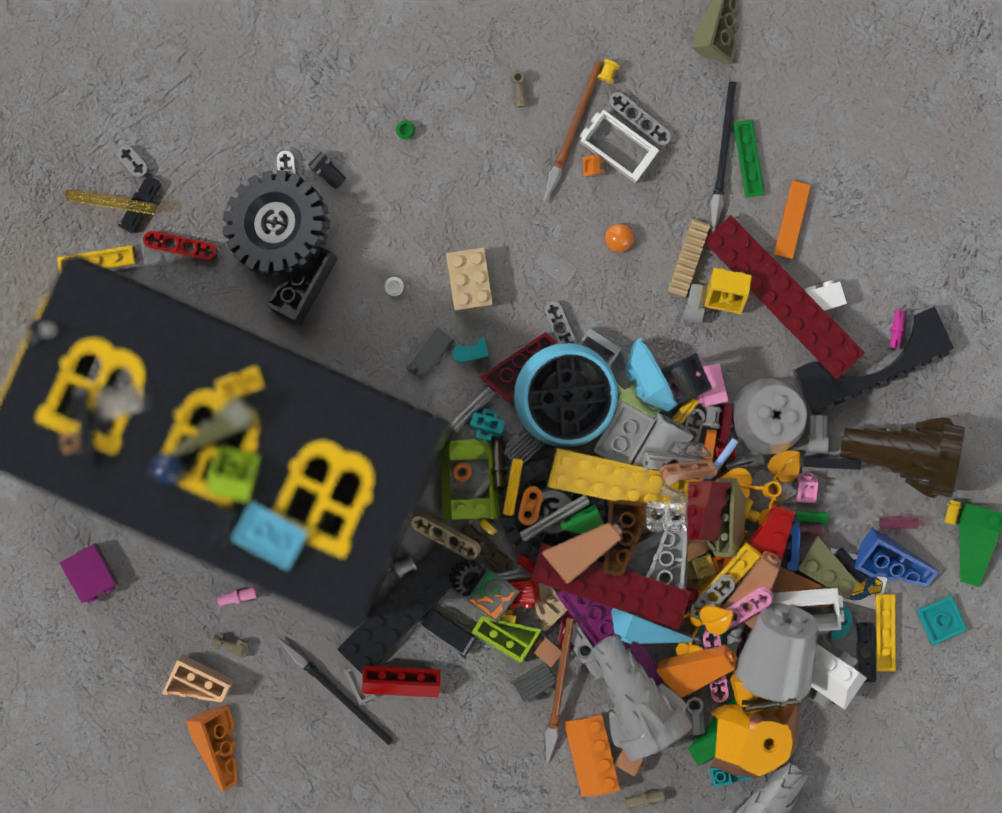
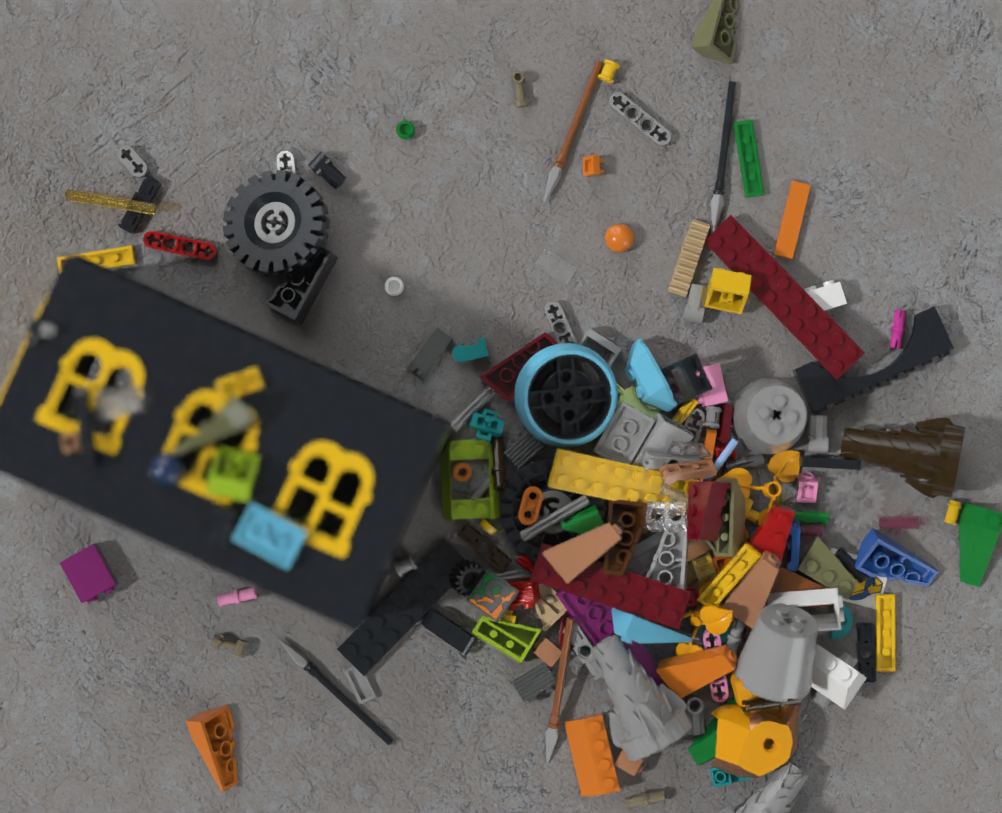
(197, 681): light nougat wedge -> none
(400, 681): red brick -> none
(444, 539): tan beam -> none
(469, 279): tan brick -> none
(513, 485): yellow axle -> none
(597, 119): white window -> none
(726, 590): light grey beam -> none
(751, 598): bright pink beam -> none
(941, 620): teal tile -> none

